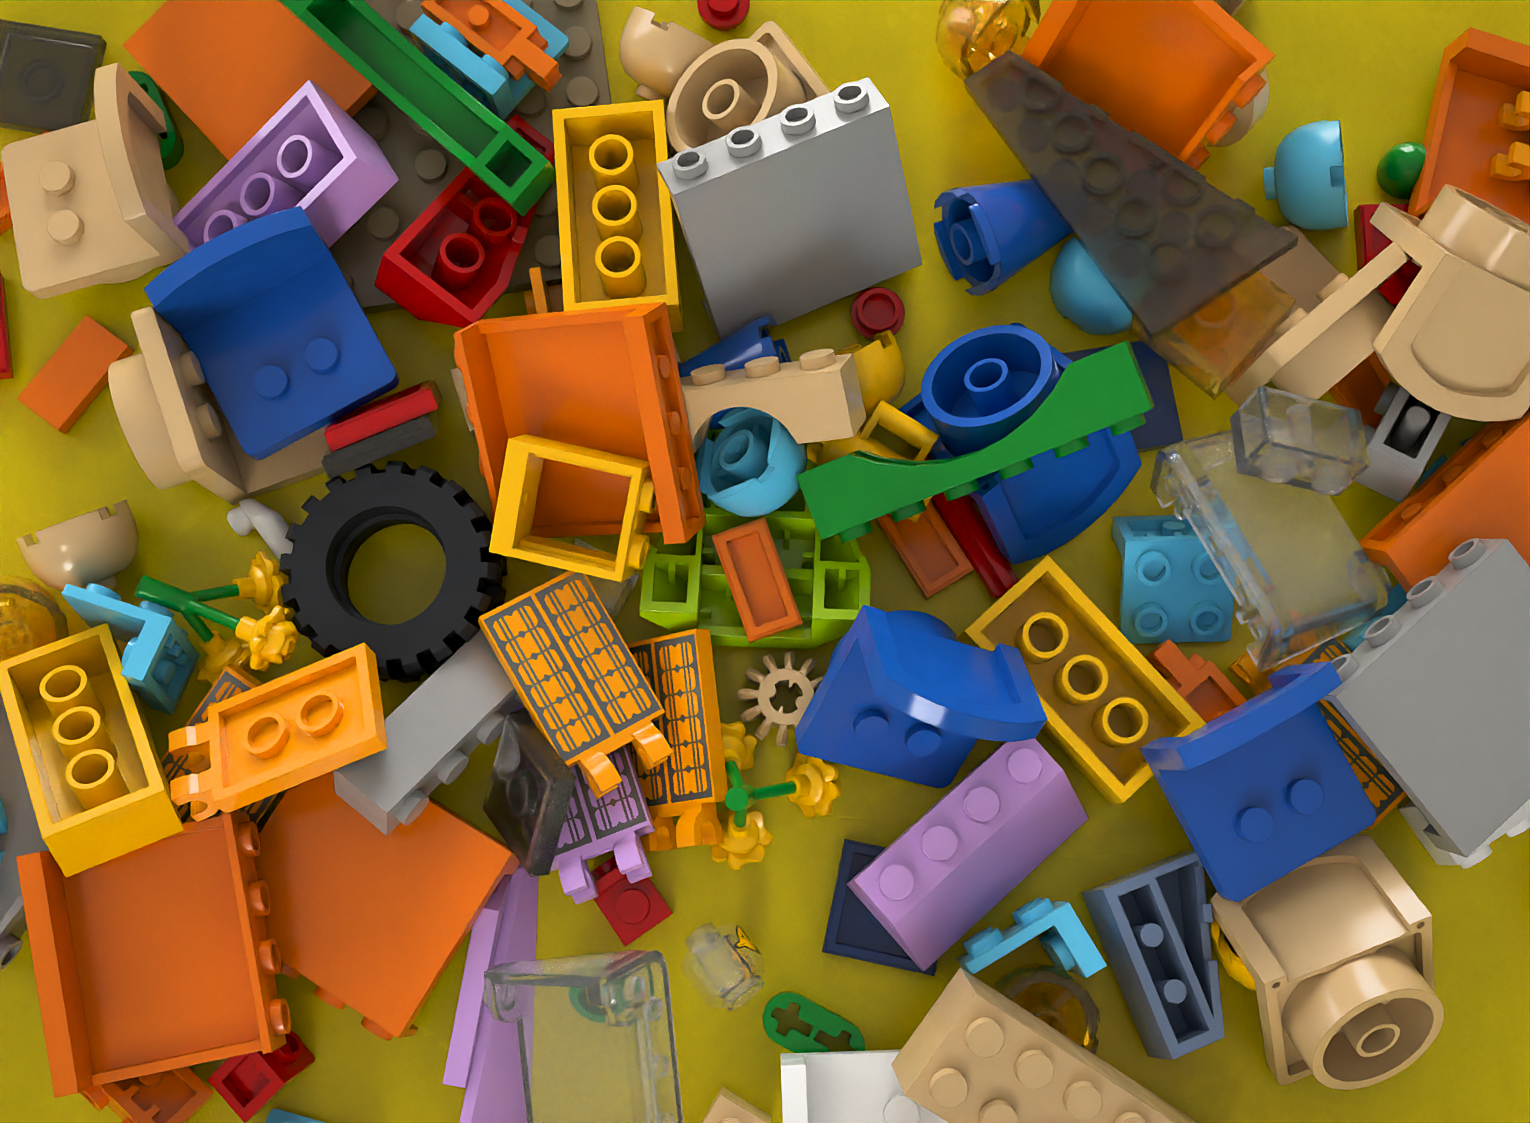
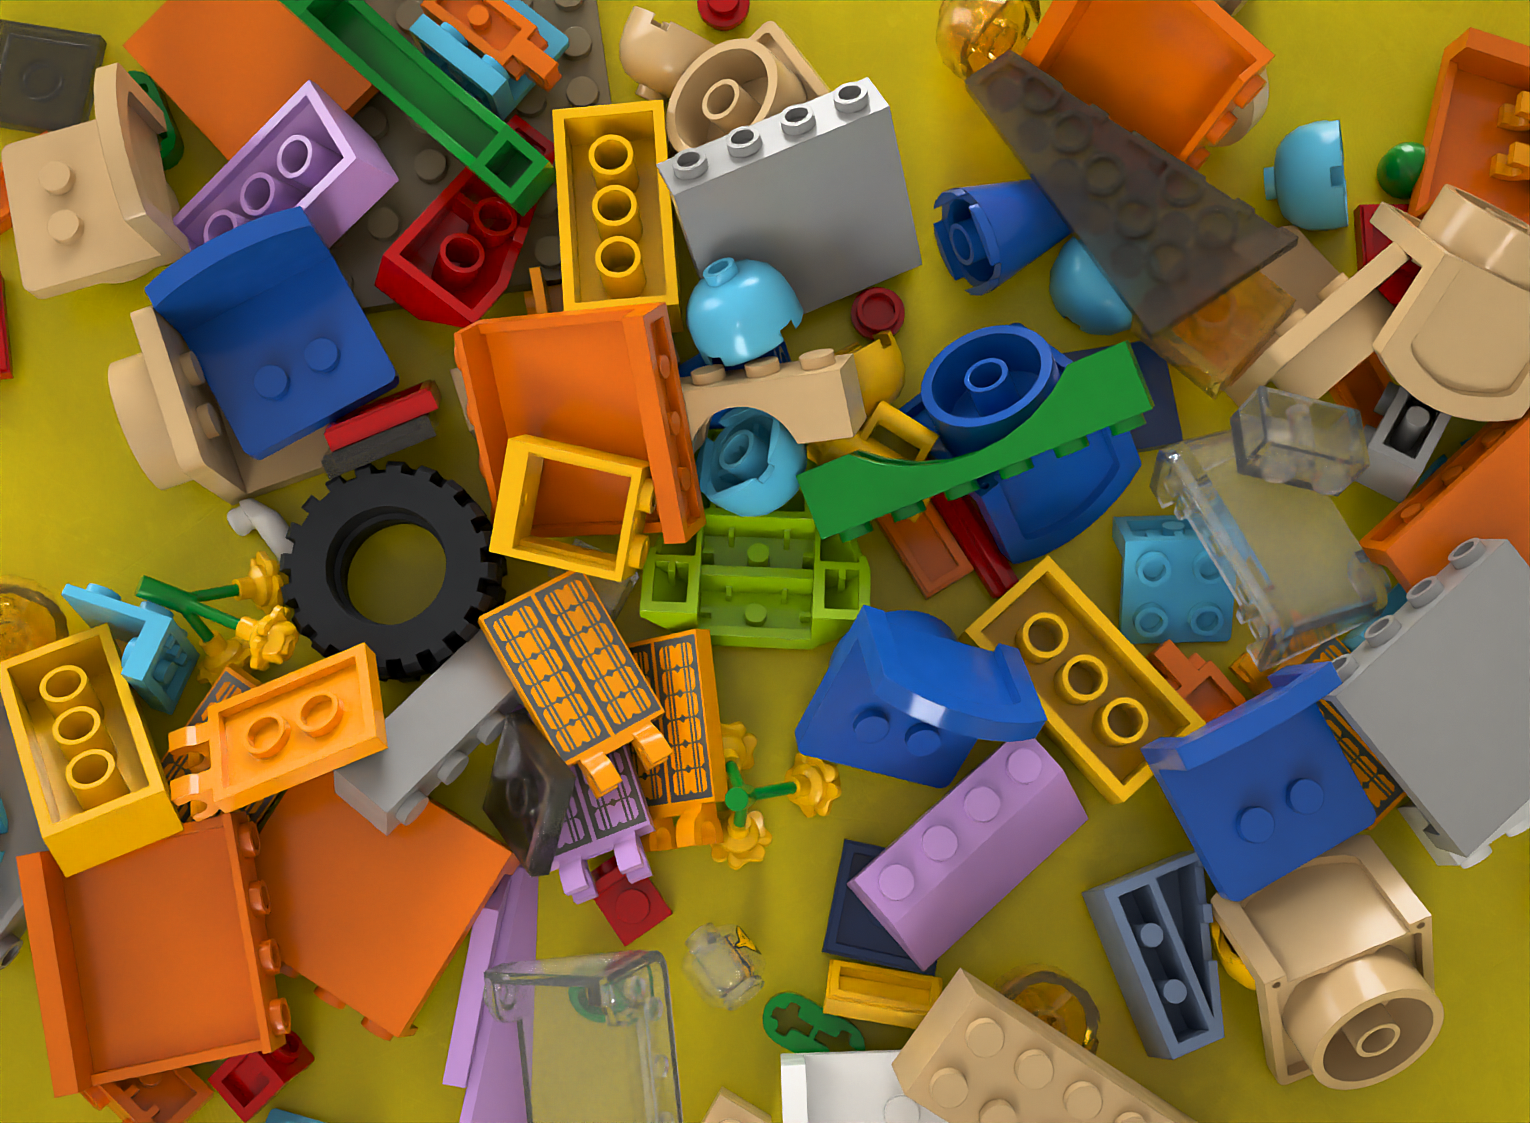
(74, 375): orange tile -> none
(83, 548): tan cylinder -> none
(740, 310): none -> medium azure cylinder
(757, 580): orange tile -> none
(767, 694): tan gear -> none
(879, 994): none -> yellow tile
(1064, 942): medium azure bracket -> none

